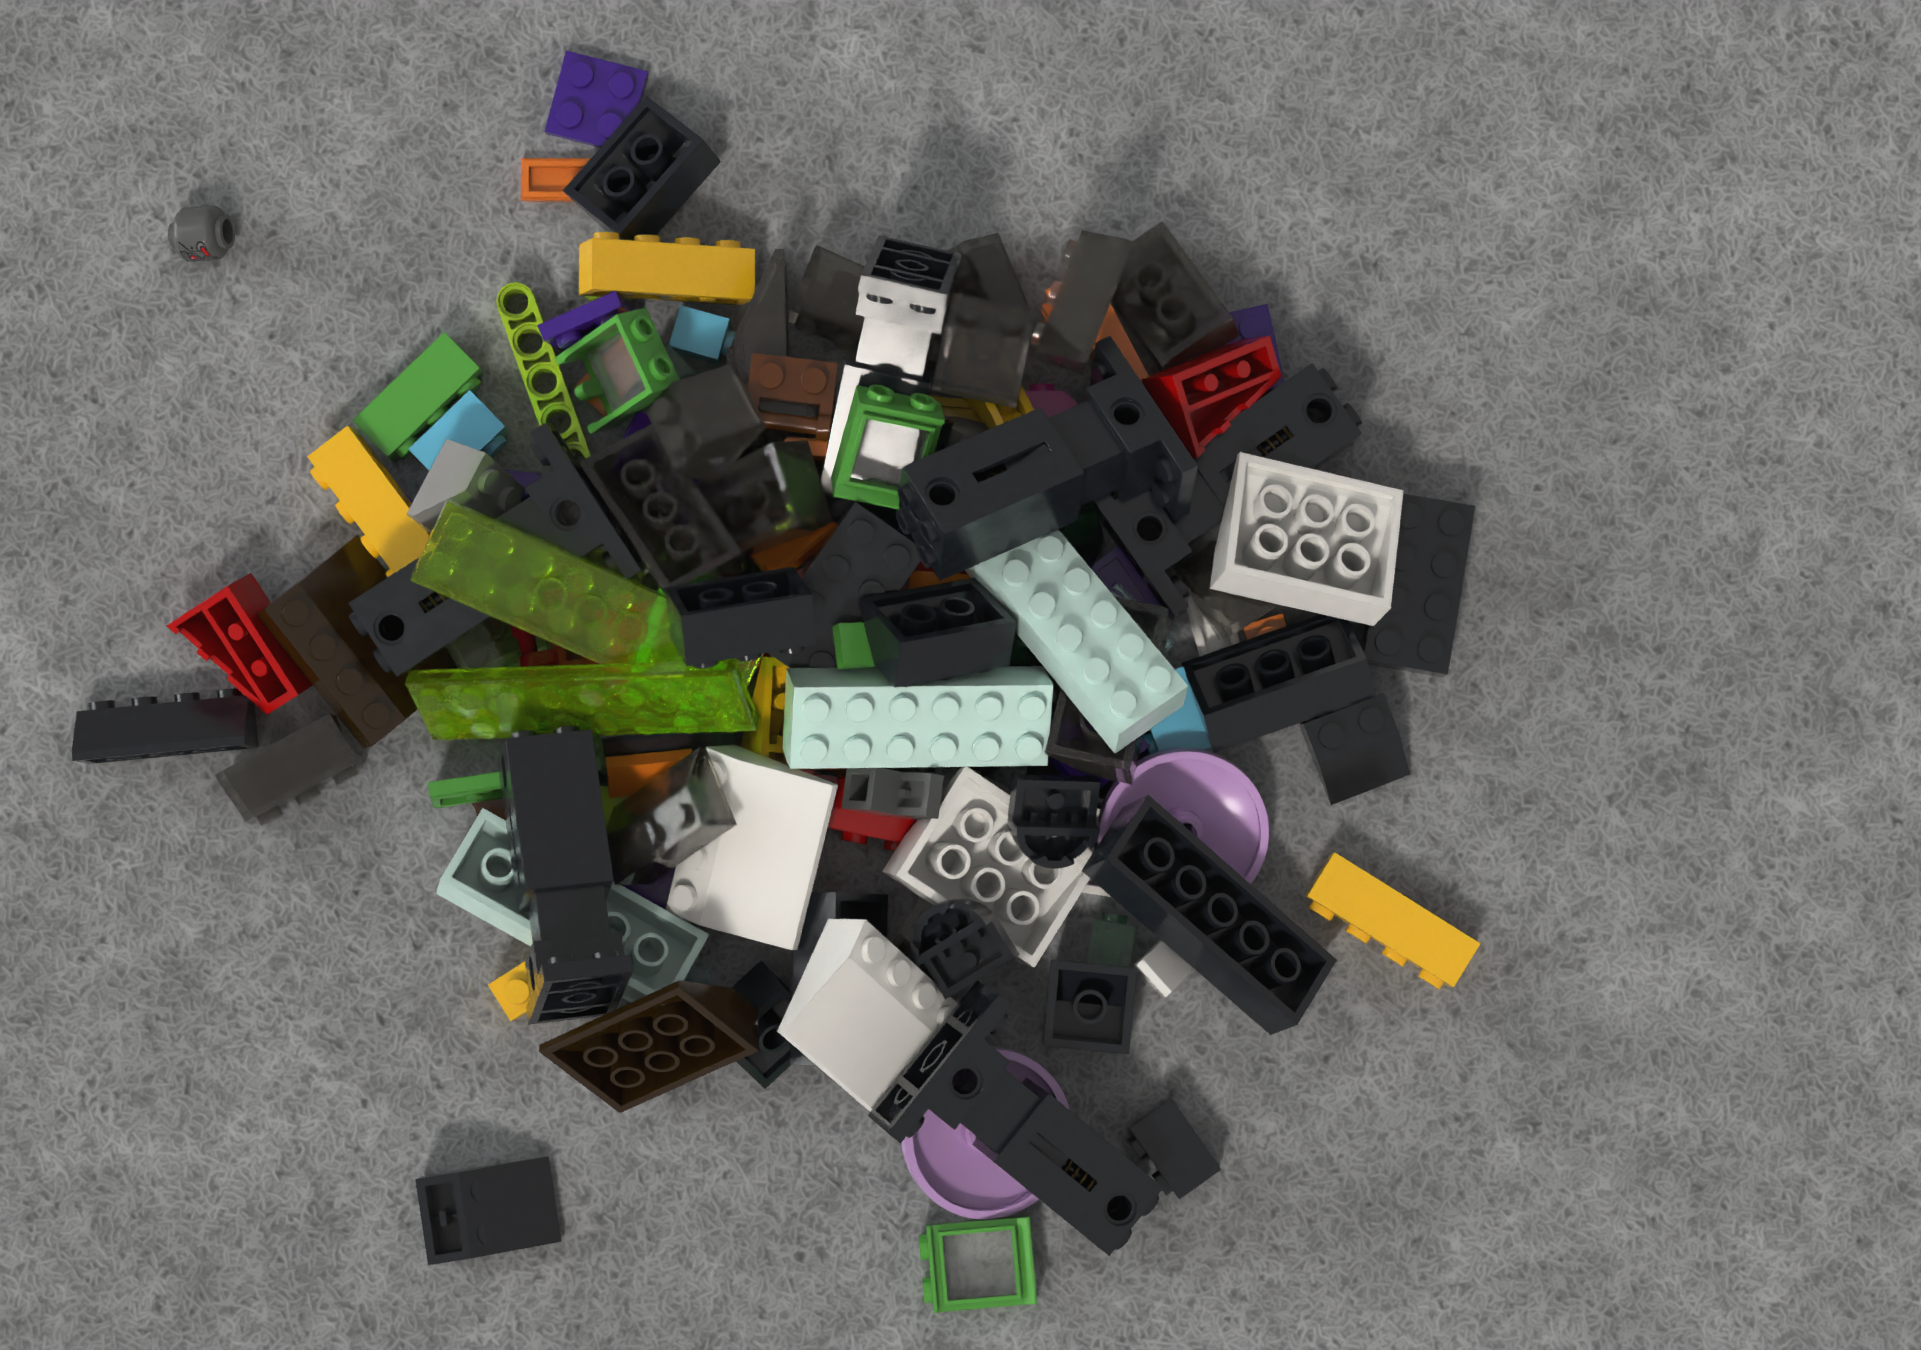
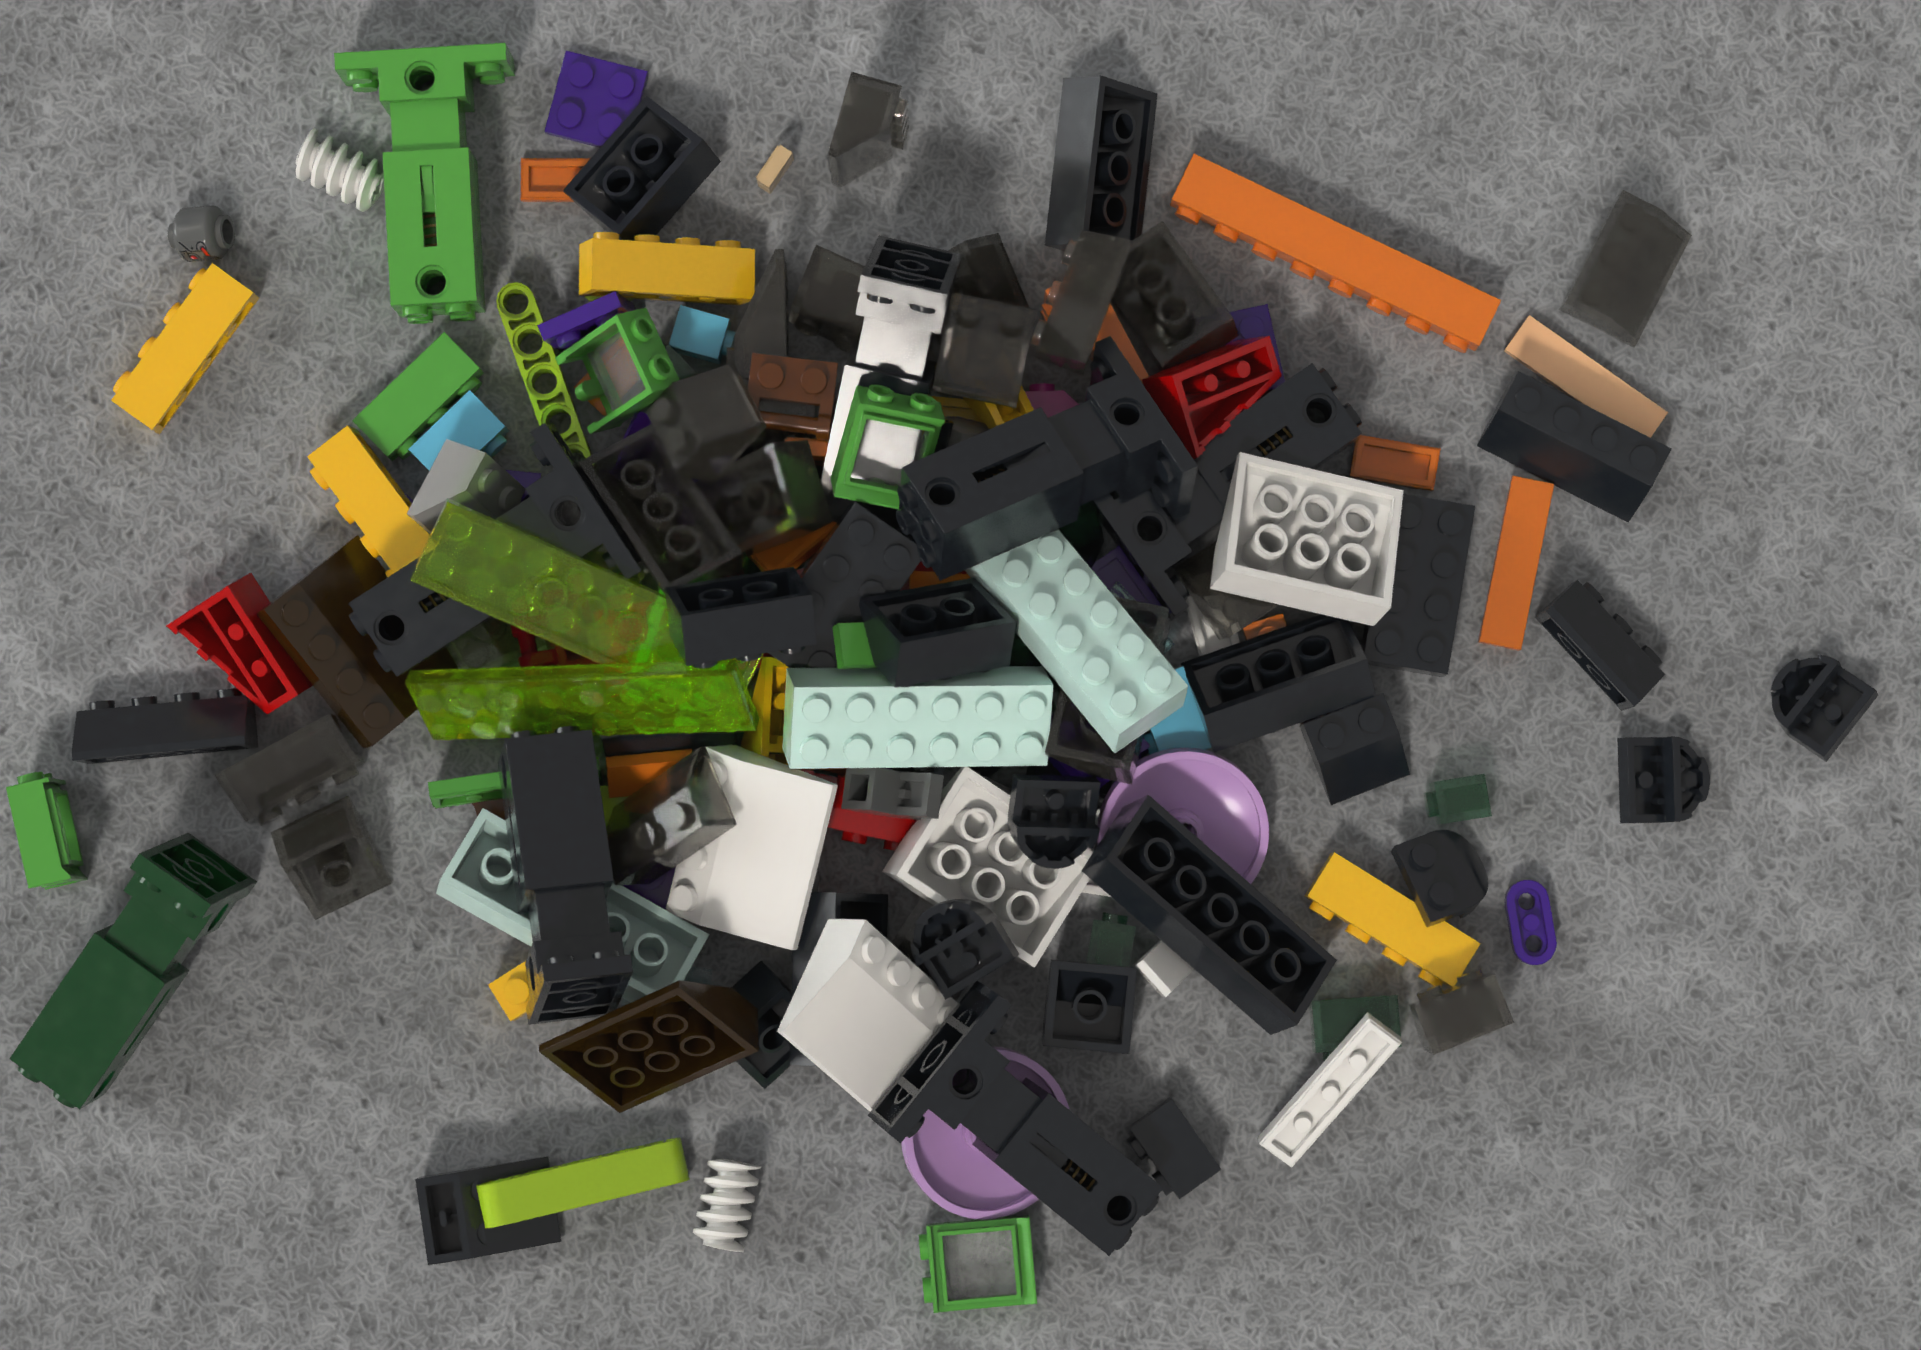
(45, 831): none -> bright green window
(129, 970): none -> dark green brick
(184, 348): none -> yellow brick
(330, 857): none -> clear smoke slope
(339, 172): none -> white piece
(431, 171): none -> bright green brick
(582, 1182): none -> lime beam
(726, 1204): none -> white piece
(774, 168): none -> tan tile
(867, 128): none -> clear smoke slope
(1100, 160): none -> black slope
(1329, 1089): none -> white tile
(1334, 253): none -> orange brick
(1335, 1018): none -> clear green brick
(1395, 462): none -> orange tile
(1442, 875): none -> black slope
(1458, 799): none -> clear green brick
(1459, 1012): none -> clear smoke slope
(1516, 563): none -> orange tile
(1529, 922): none -> dark purple plate
(1573, 446): none -> black slope
(1582, 377): none -> light nougat tile
(1601, 645): none -> black slope
(1626, 269): none -> clear smoke slope
(1660, 779): none -> black slope
(1819, 703): none -> black slope

